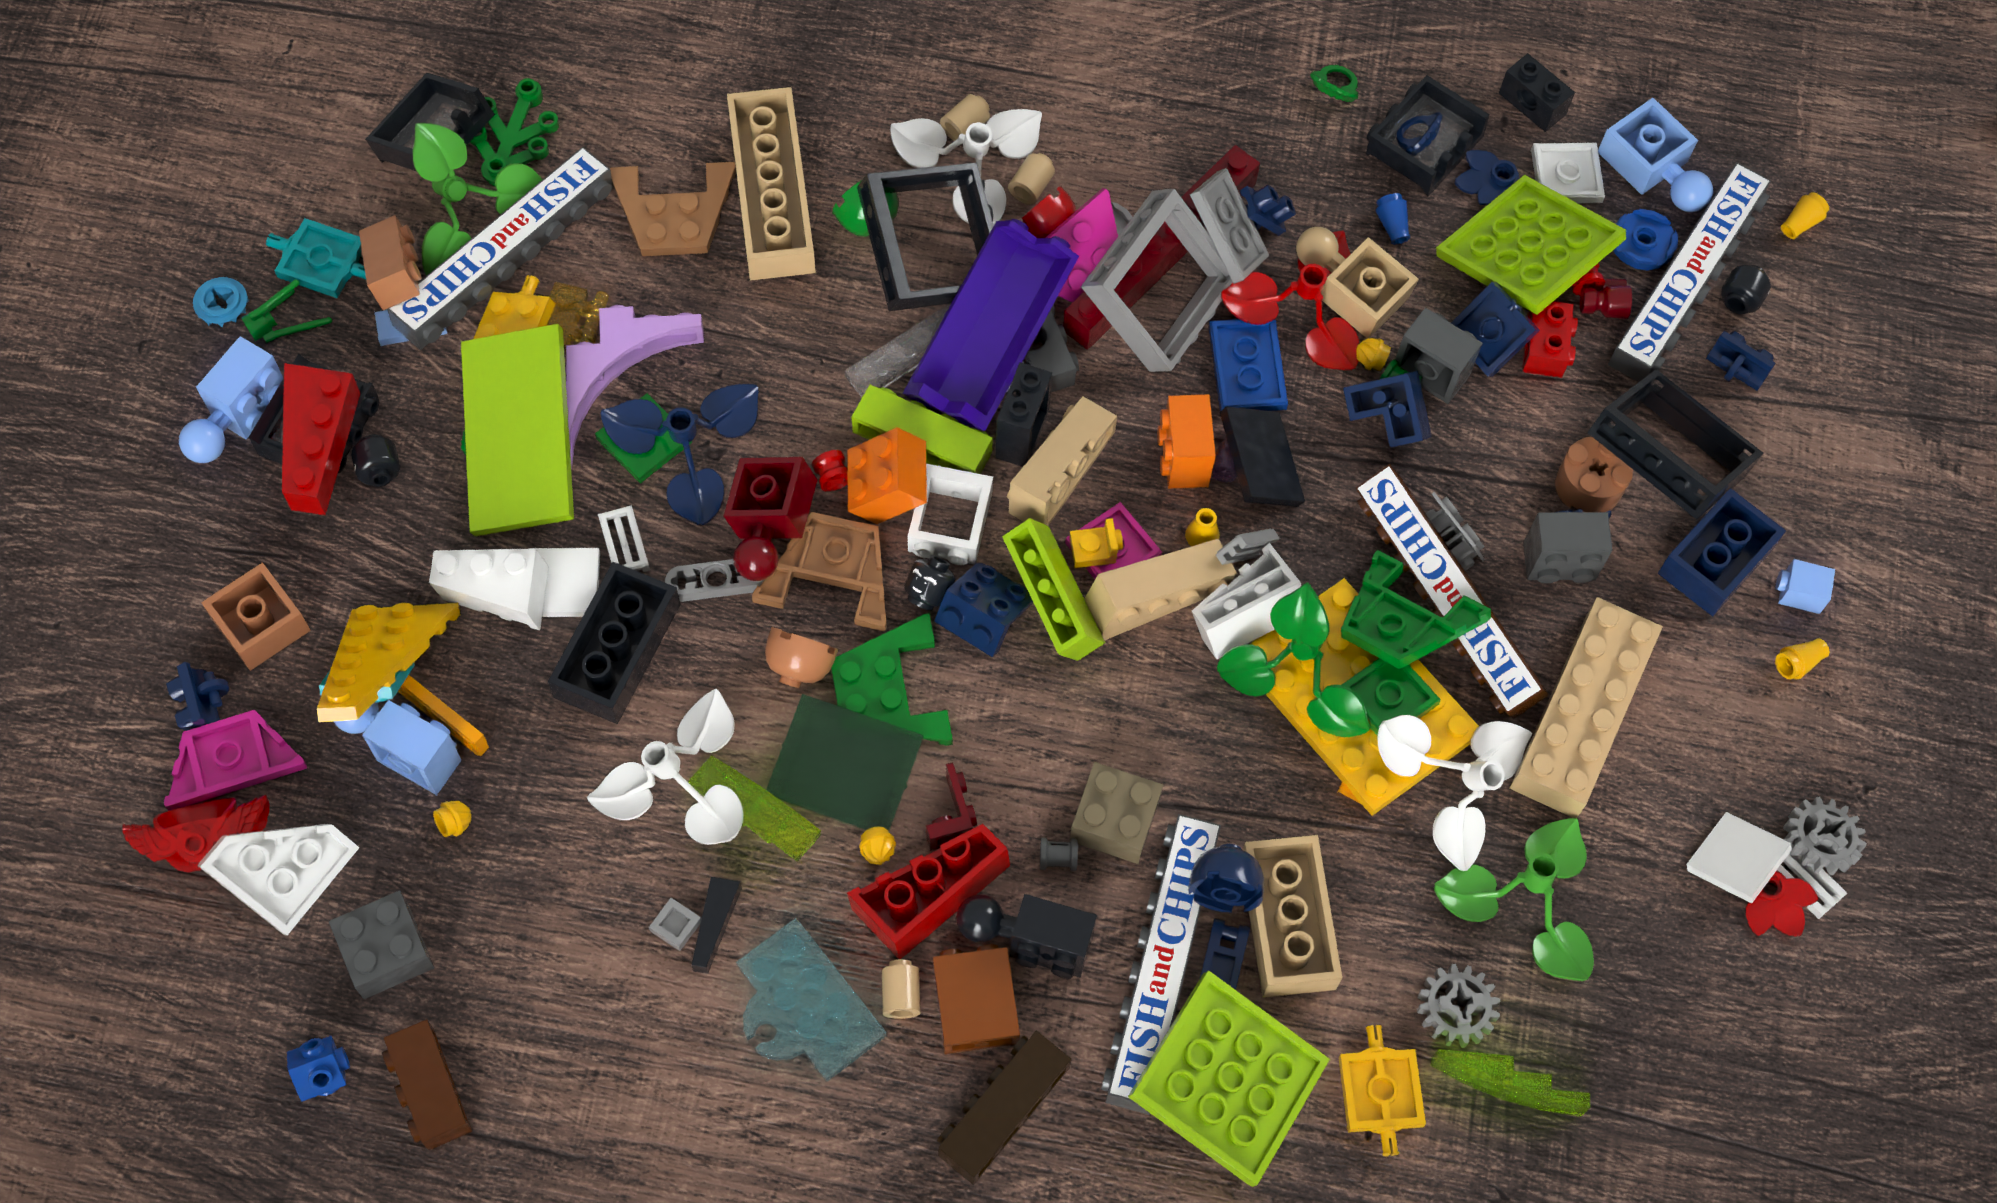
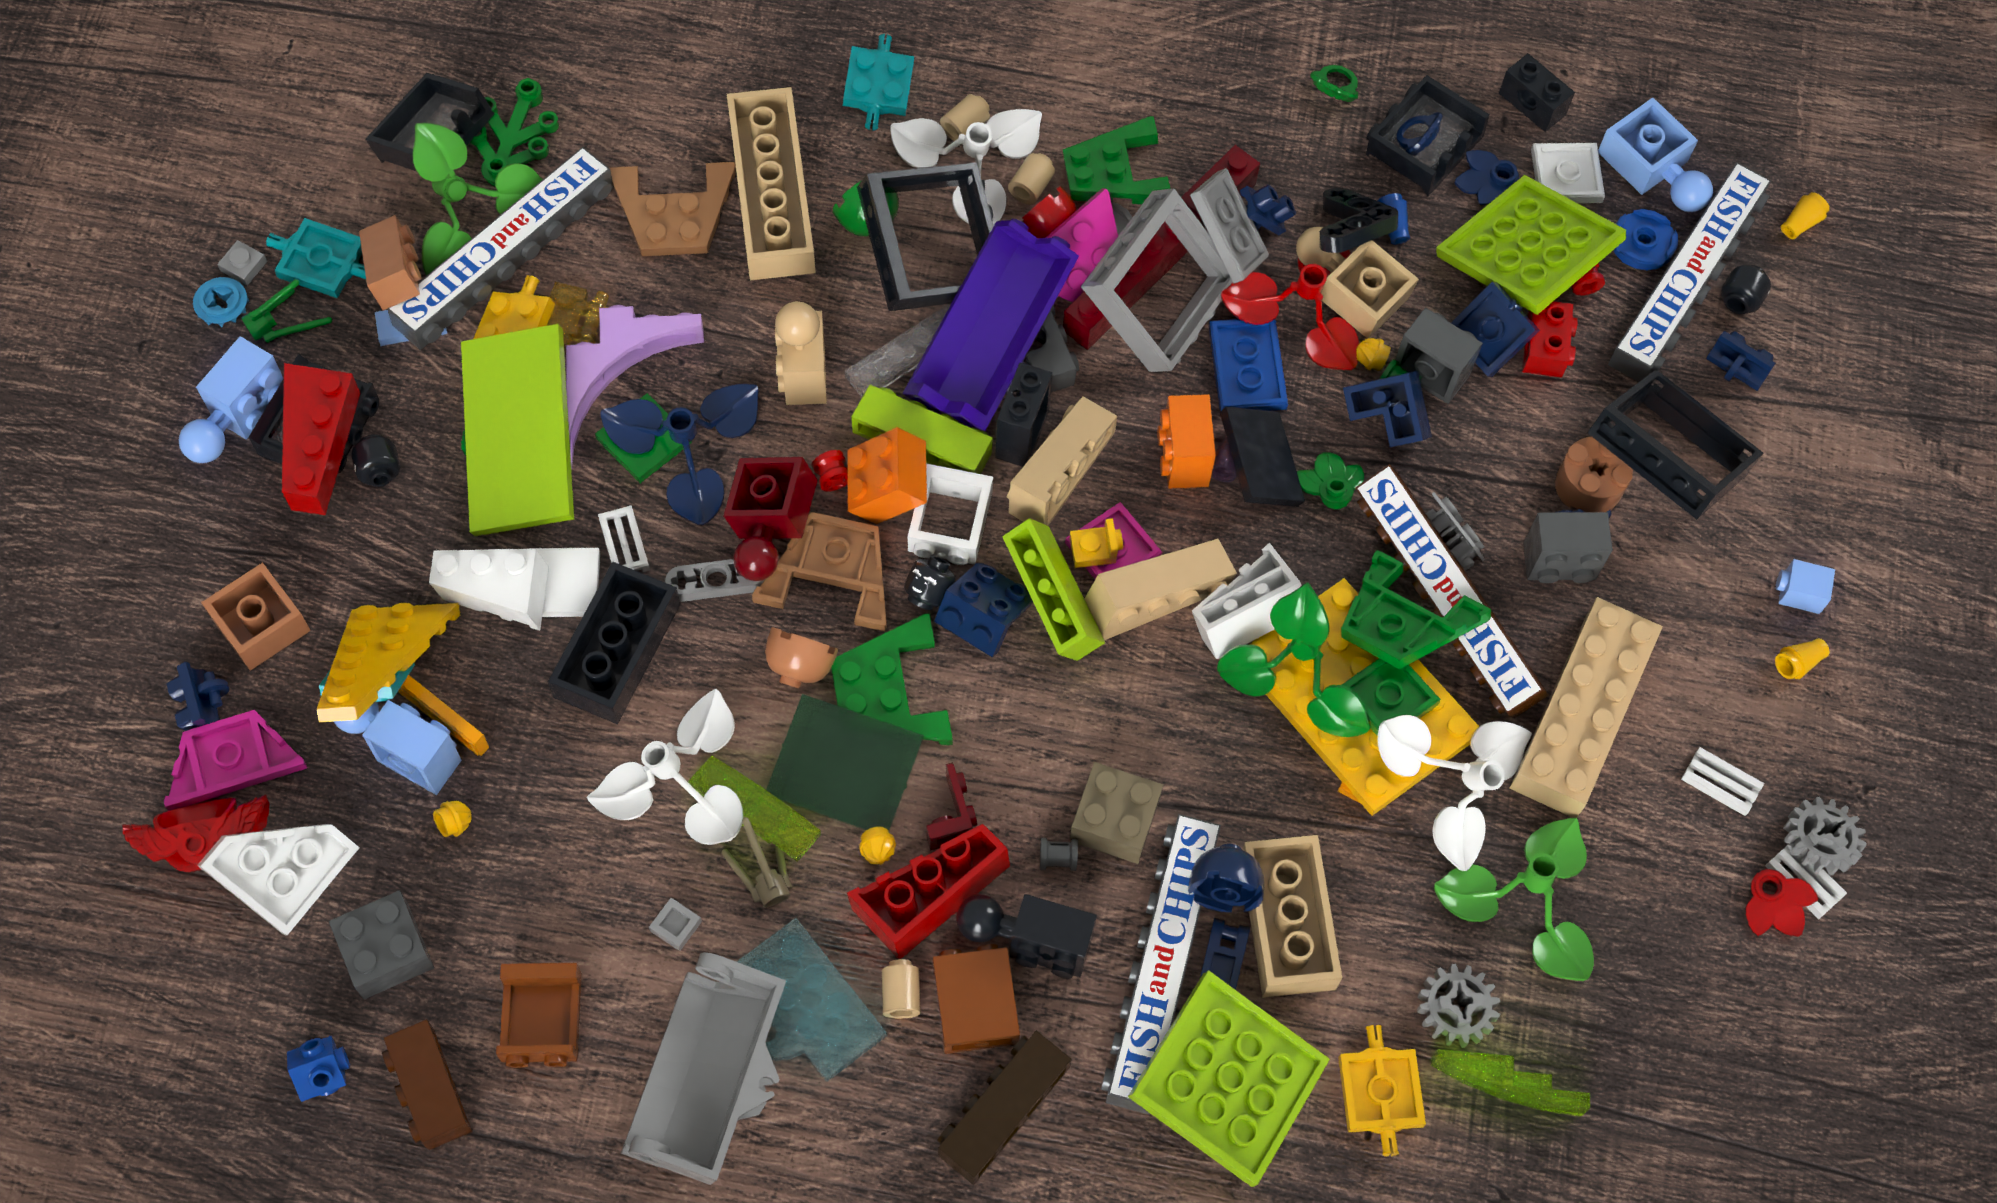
(242, 262): none -> light grey plate
(539, 1014): none -> dark orange panel
(707, 1069): none -> light grey piece
(716, 914): black piece -> none
(770, 886): none -> dark tan plant
(800, 354): none -> tan brick
(878, 81): none -> teal plate
(1105, 164): none -> green wing
(1202, 528): yellow cone -> none
(1249, 546): light grey tile -> none
(1331, 480): none -> green plate
(1362, 220): none -> black beam
(1612, 301): dark red piece -> none
(1721, 552): dark blue brick -> none
(1728, 771): none -> white tile
(1739, 857): white tile -> none

